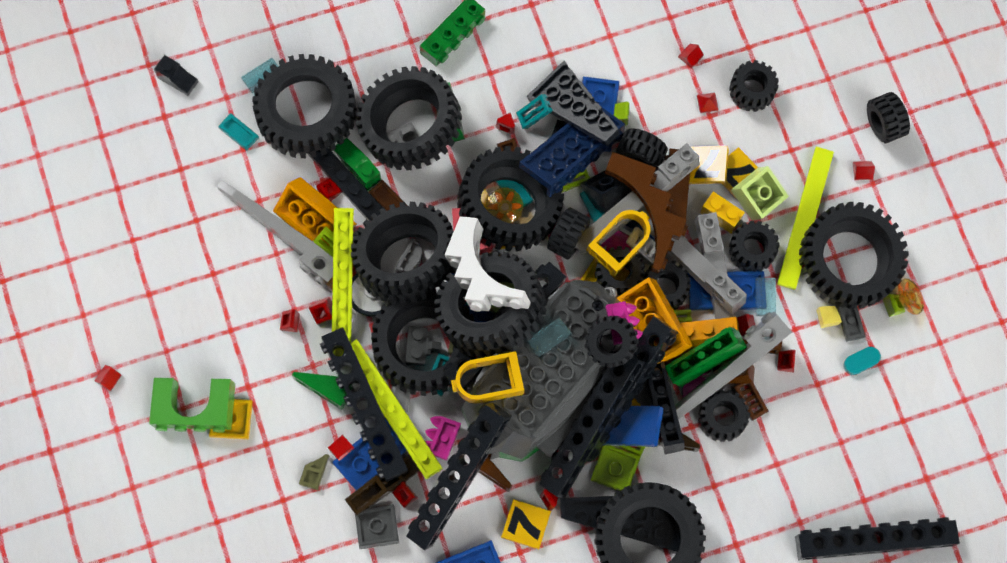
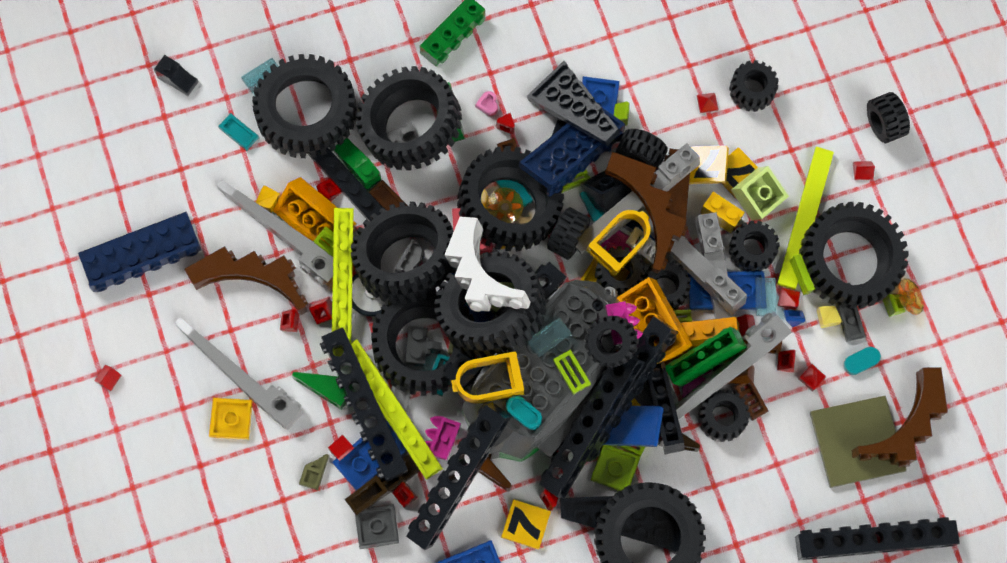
(139, 252): none -> dark blue bracket
(215, 416): bright green arch -> none
(221, 267): none -> reddish brown arch
(261, 397): none -> light grey piece
(268, 198): none -> yellow slope
(487, 103): none -> bright pink tile
(524, 412): none -> teal tile
(541, 98): teal tile -> none
(580, 387): none -> lime tile
(691, 55): red slope -> none
(788, 299): none -> red slope
(794, 317): none -> blue slope
(802, 274): none -> lime tile
(812, 377): none -> red tile
(845, 428): none -> olive tile
(927, 406): none -> reddish brown arch

